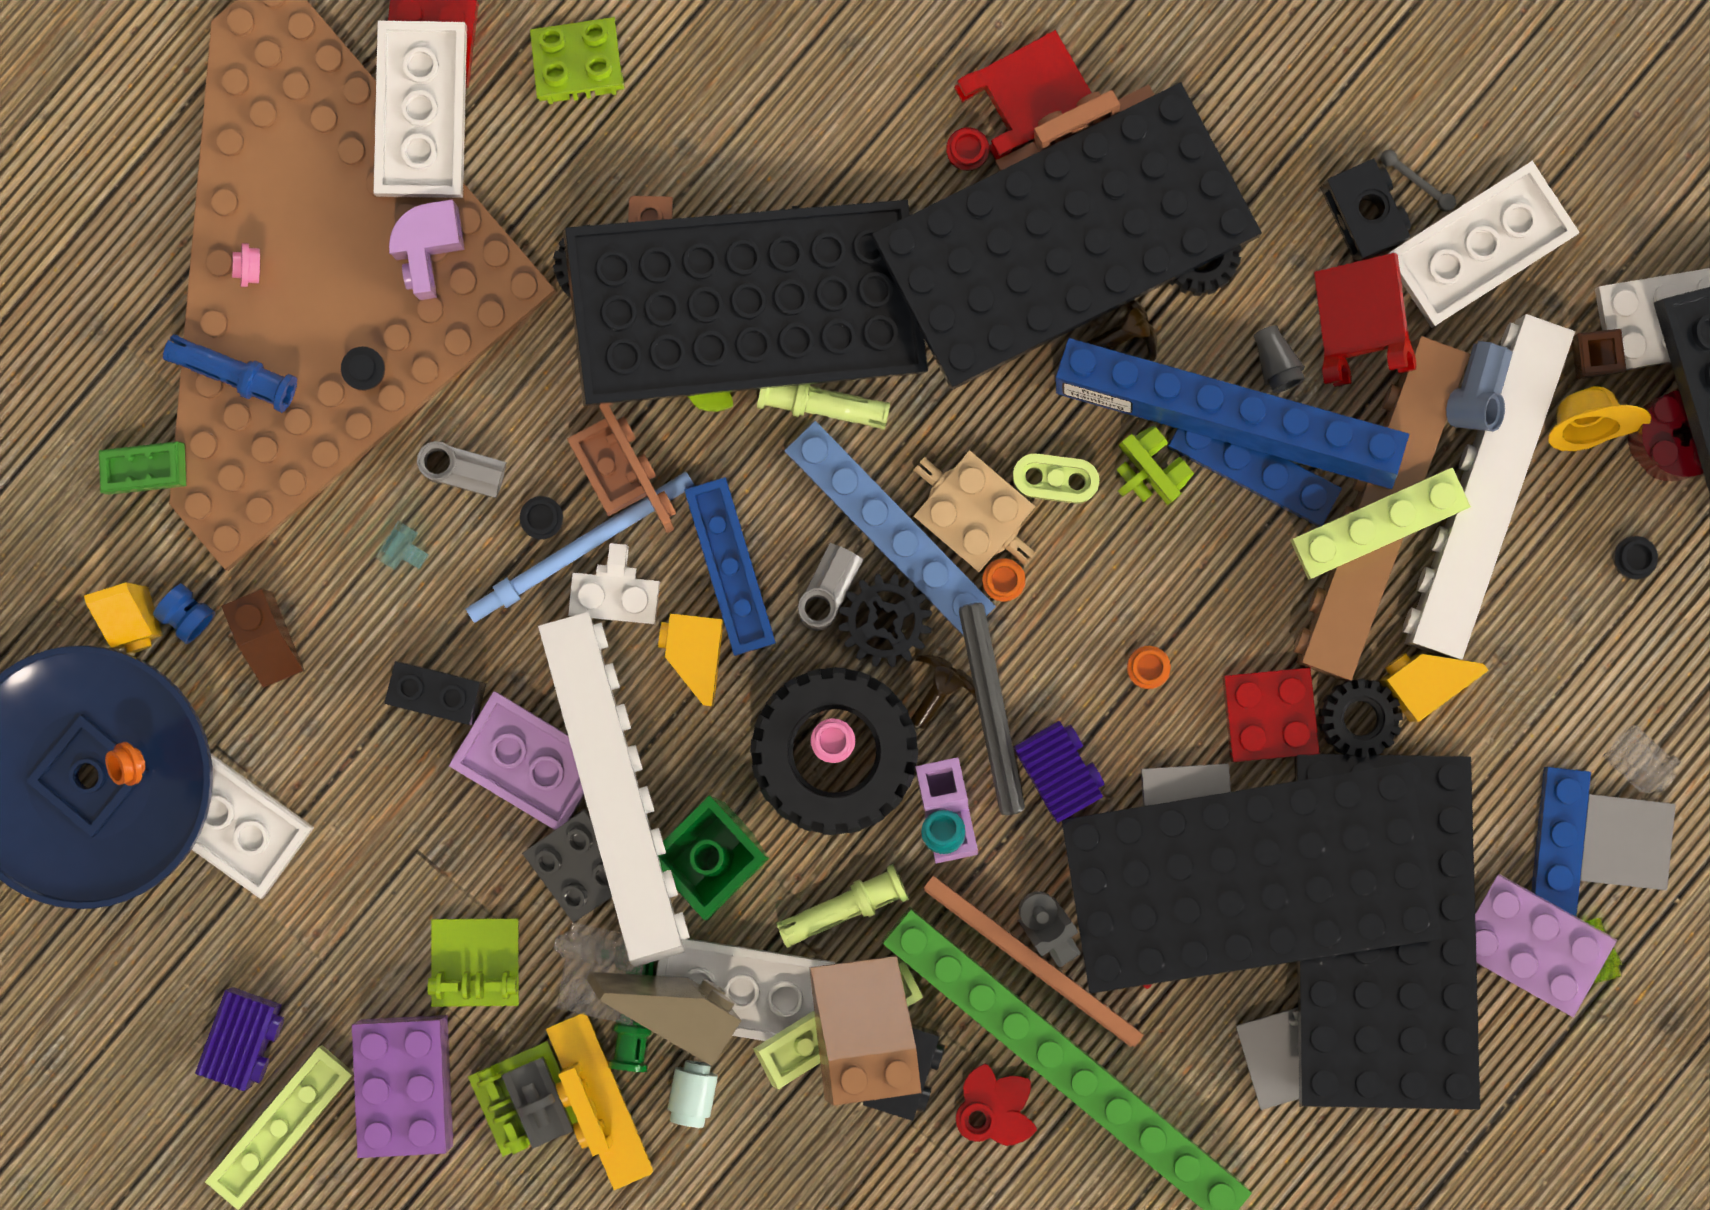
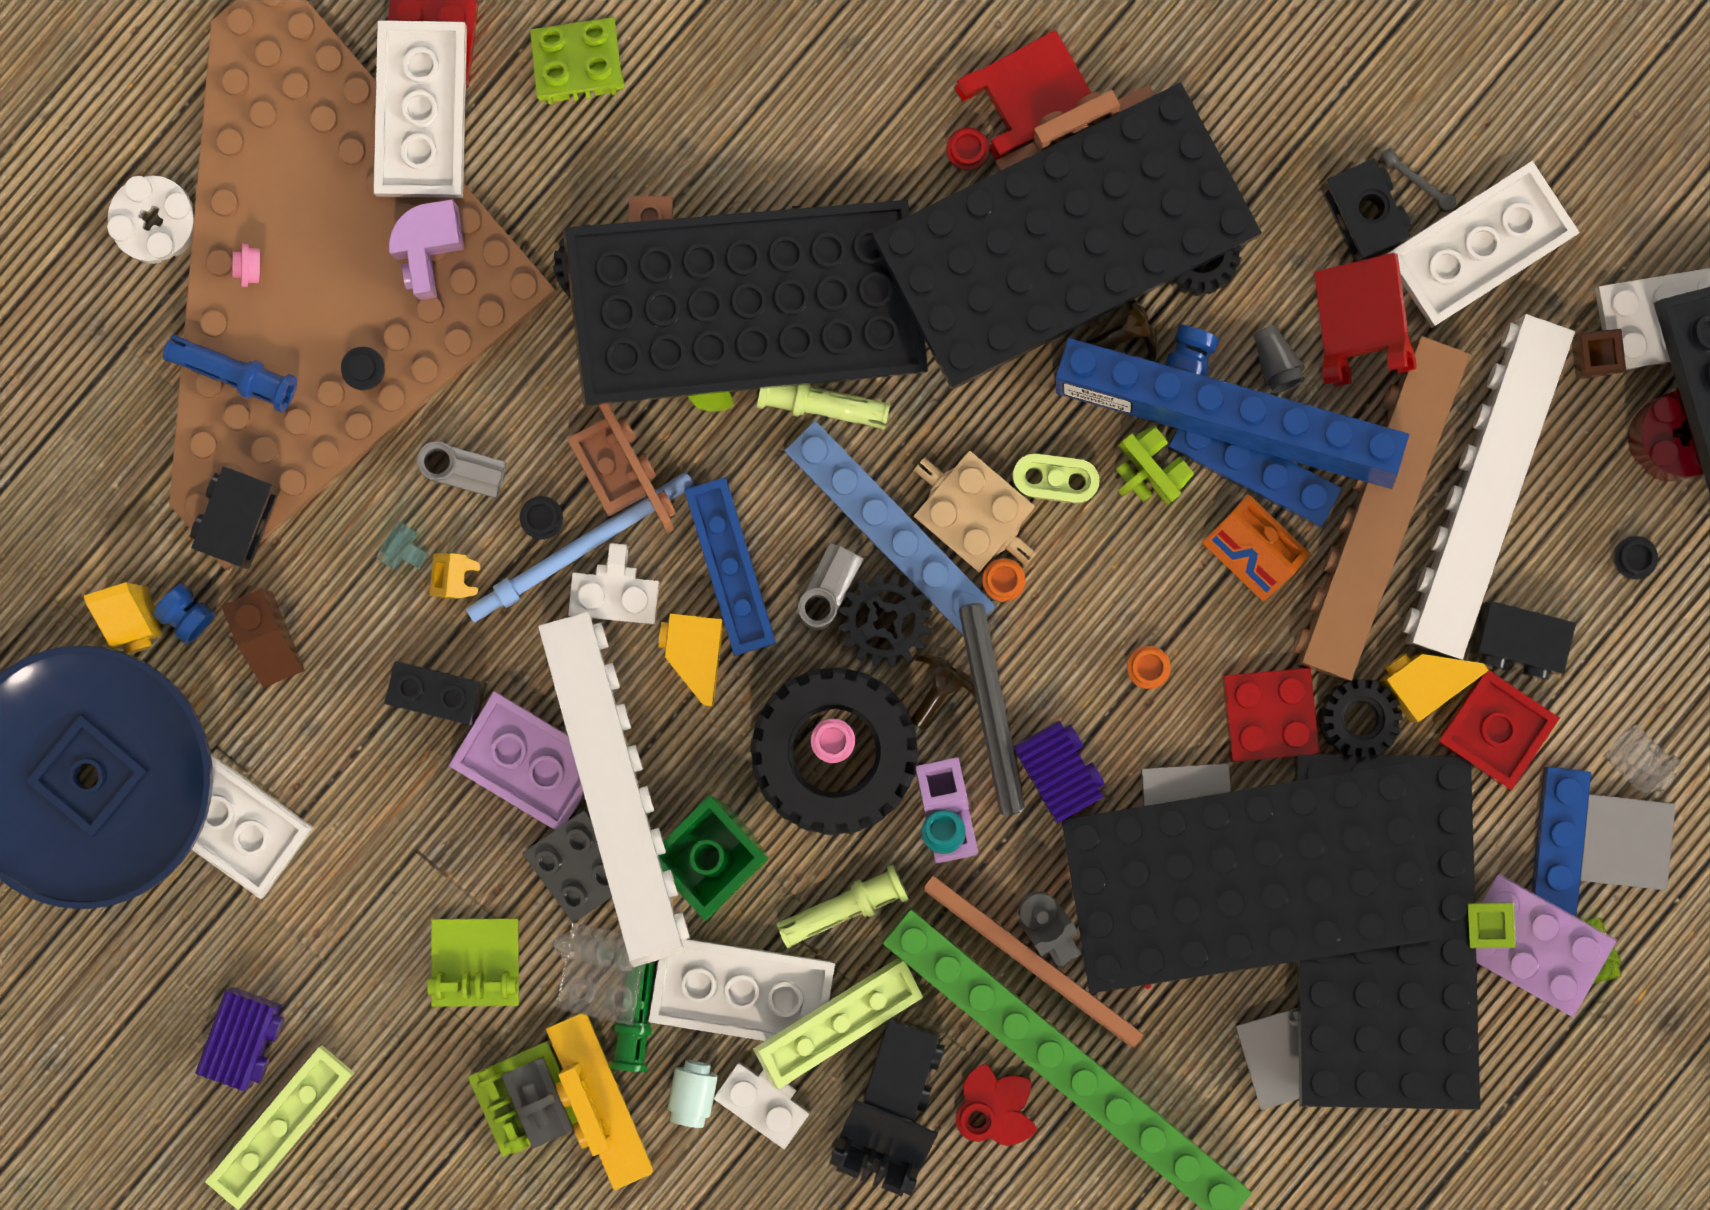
(125, 764): orange plate -> none
(142, 196): none -> white plate
(142, 468): bright green plate -> none
(234, 517): none -> black brick
(402, 1086): medium lavender brick -> none
(448, 576): none -> yellow tile
(675, 1008): dark tan slope -> none
(762, 1105): none -> white hinge
(864, 1031): medium nougat slope -> none
(884, 1146): none -> black hinge
(1192, 350): none -> blue wheel
(1256, 548): none -> orange panel
(1380, 523): yellowish green plate -> none
(1479, 399): sand blue piece -> none
(1492, 925): none -> lime plate
(1498, 729): none -> red plate
(1522, 639): none -> black brick
(1593, 418): yellow piece -> none

